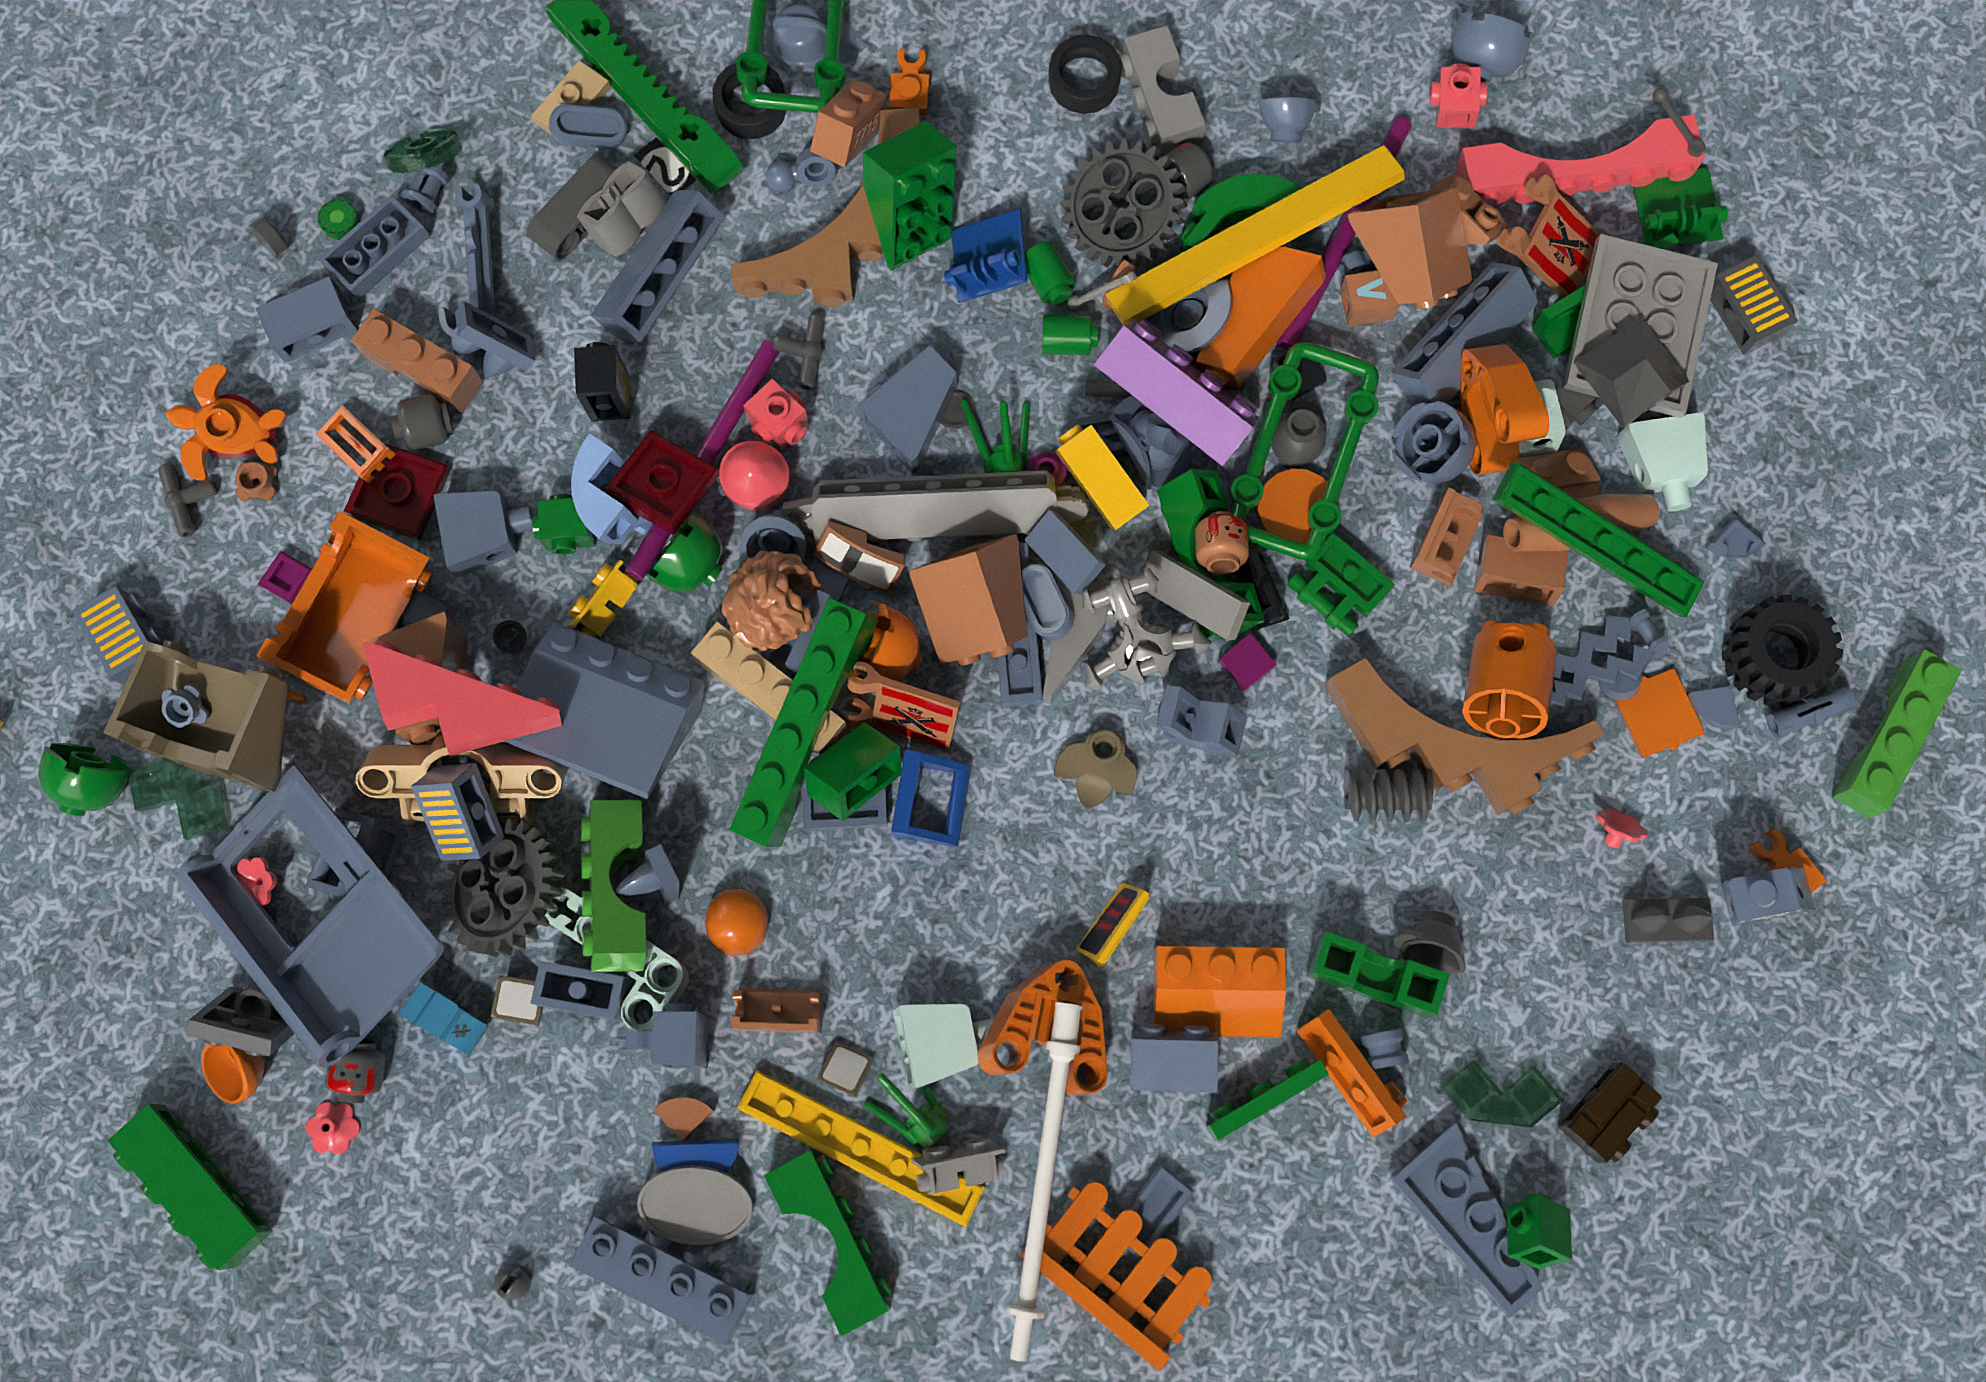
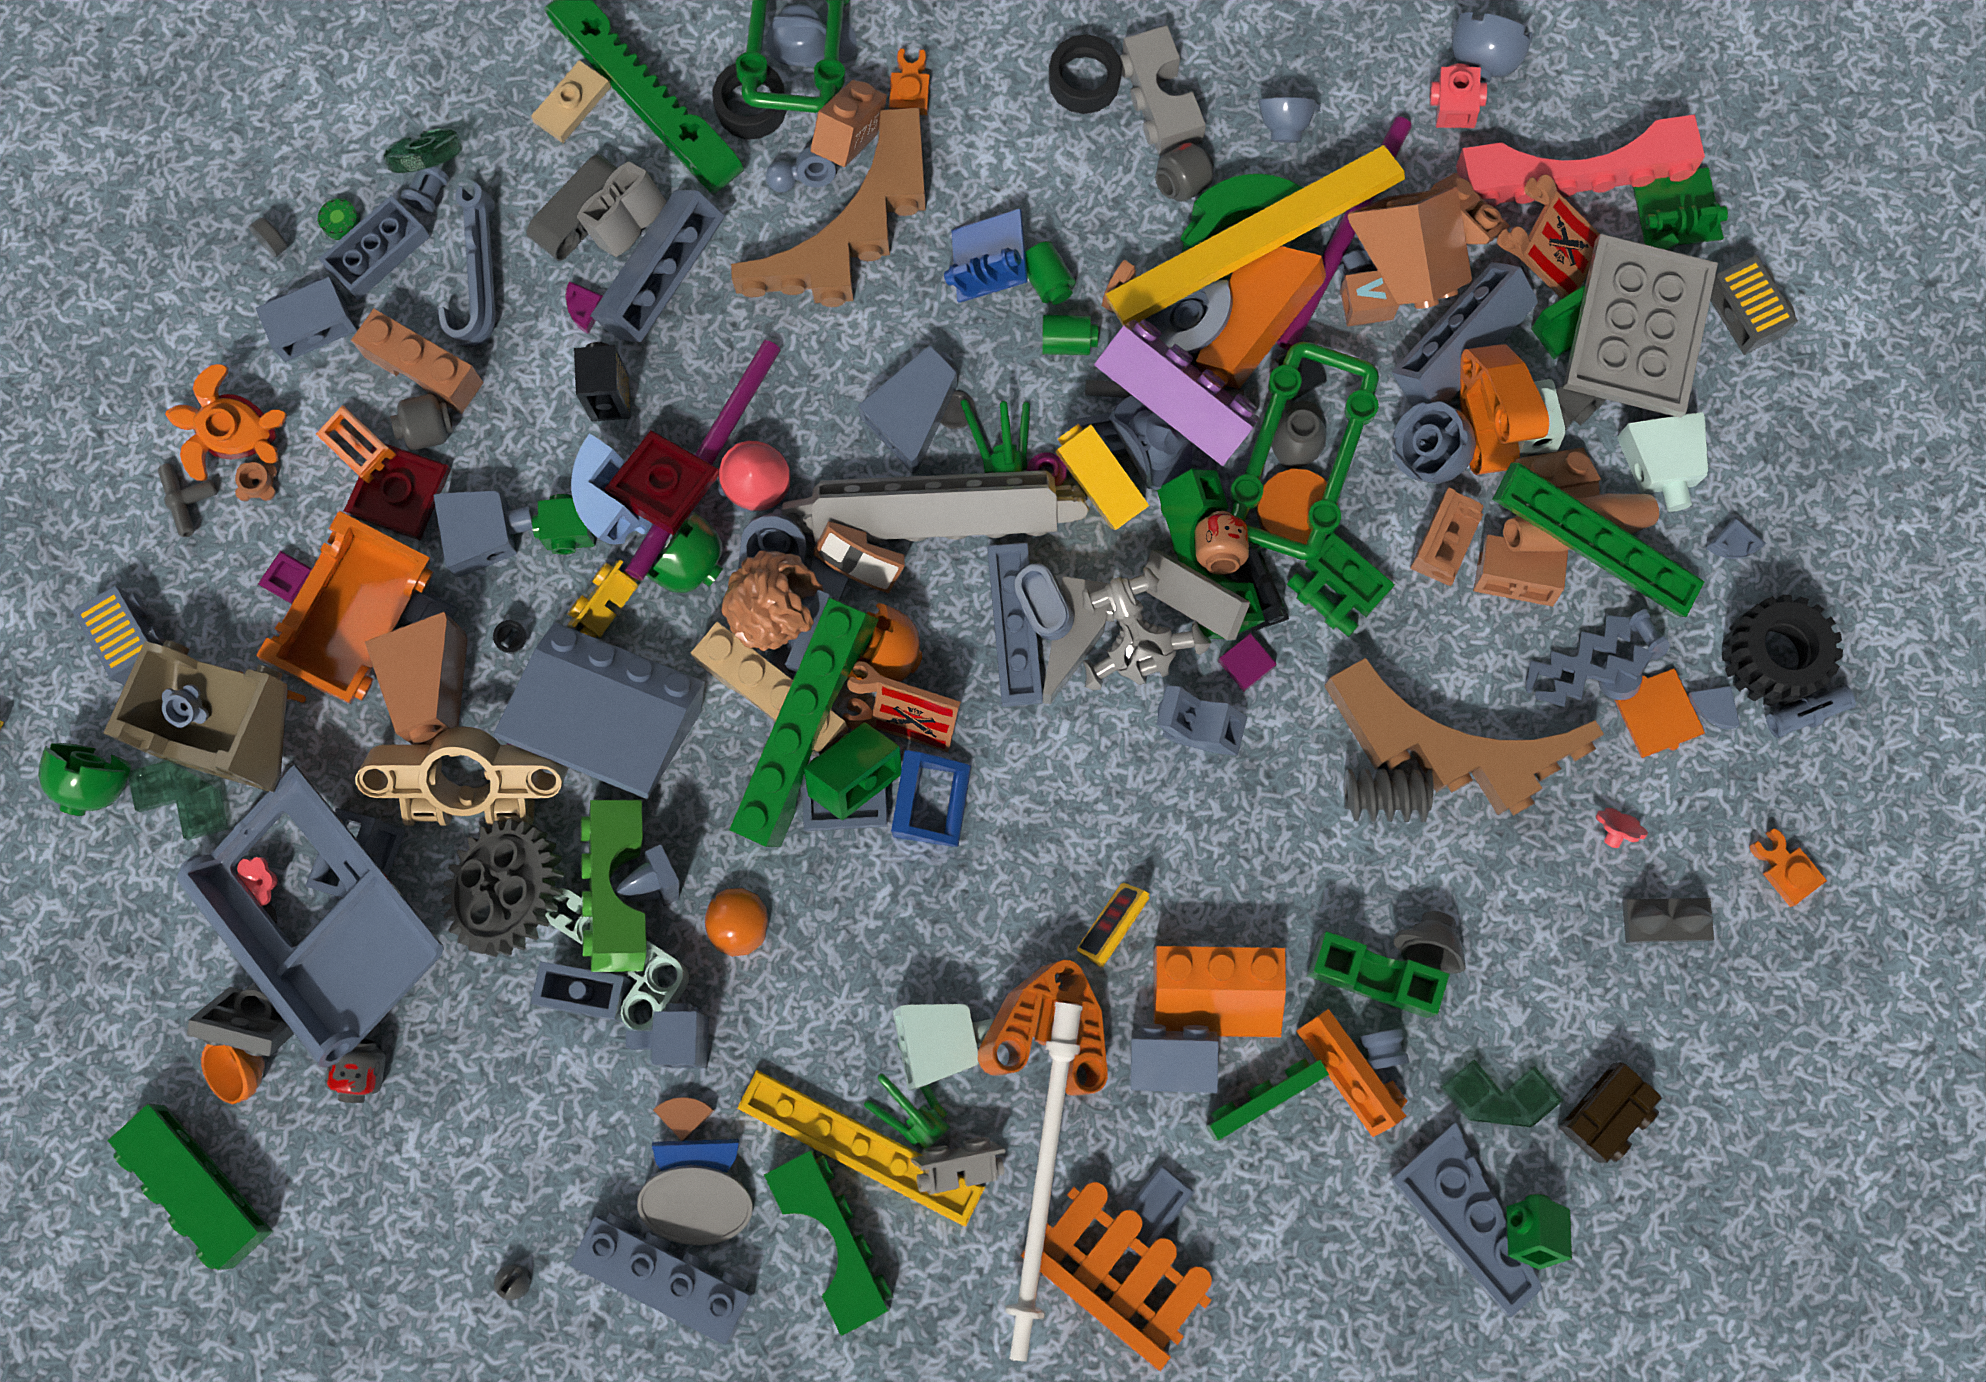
(342, 1127): coral plant -> none
(443, 1018): dark azure leg -> none
(458, 812): sand blue brick -> none
(467, 709): coral slope -> none
(503, 343): sand blue tile -> none
(513, 1001): white slope -> none
(581, 304): none -> magenta tile
(587, 126): sand blue tile -> none
(664, 166): sticker -> none
(777, 415): coral brick -> none
(777, 1010): nougat hinge -> none
(808, 350): dark grey piece -> none
(845, 1069): white slope -> none
(911, 192): green slope -> none
(973, 600): nougat slope -> none
(1065, 552): sand blue tile -> none
(1075, 302): light grey hinge -> none
(1094, 187): dark grey gear -> none
(1095, 773): dark tan plate -> none
(1510, 680): orange cylinder -> none
(1631, 372): dark grey slope -> none
(1696, 146): dark grey hinge -> none
(1767, 895): sand blue torso -> none
(1912, 709): bright green arch -> none

